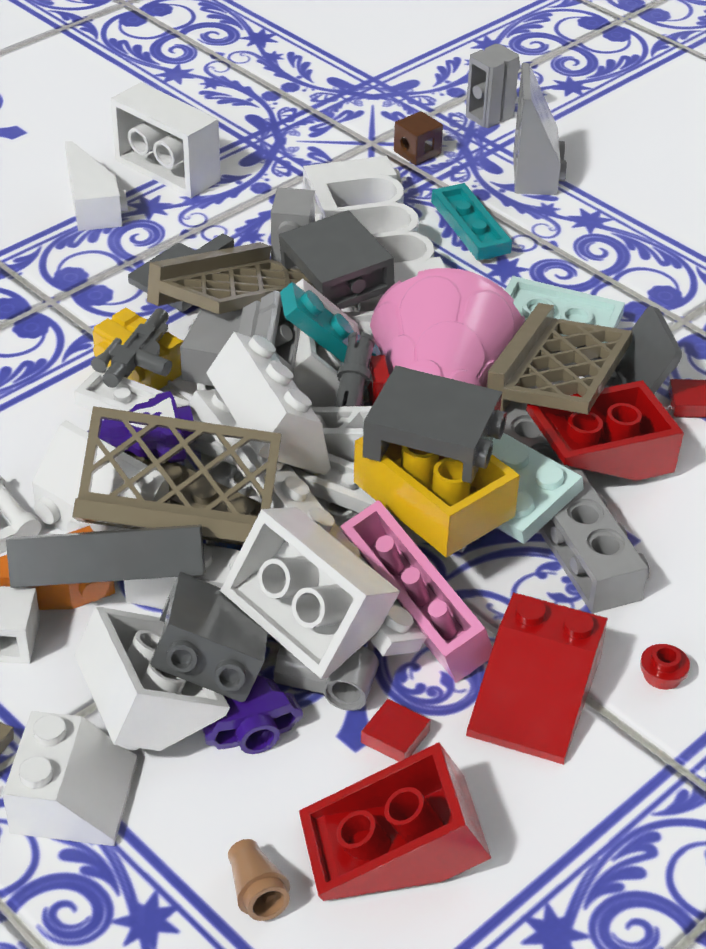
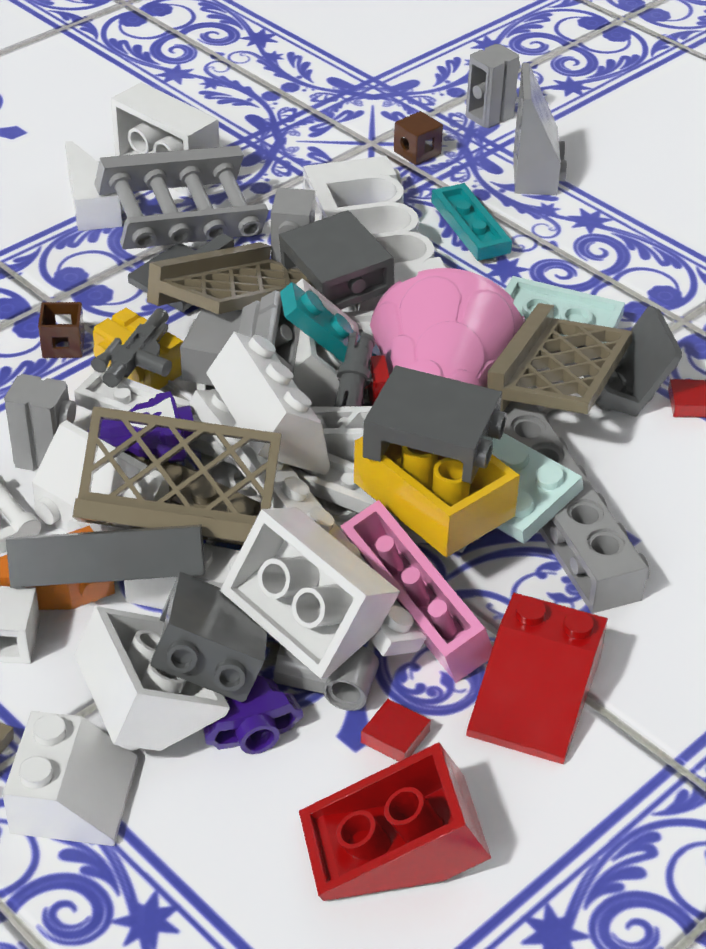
(33, 416): none -> light grey brick
(53, 333): none -> reddish brown piece
(173, 170): none -> light grey fence
(258, 883): medium nougat cone -> none
(621, 436): red slope -> none
(664, 666): red plate -> none

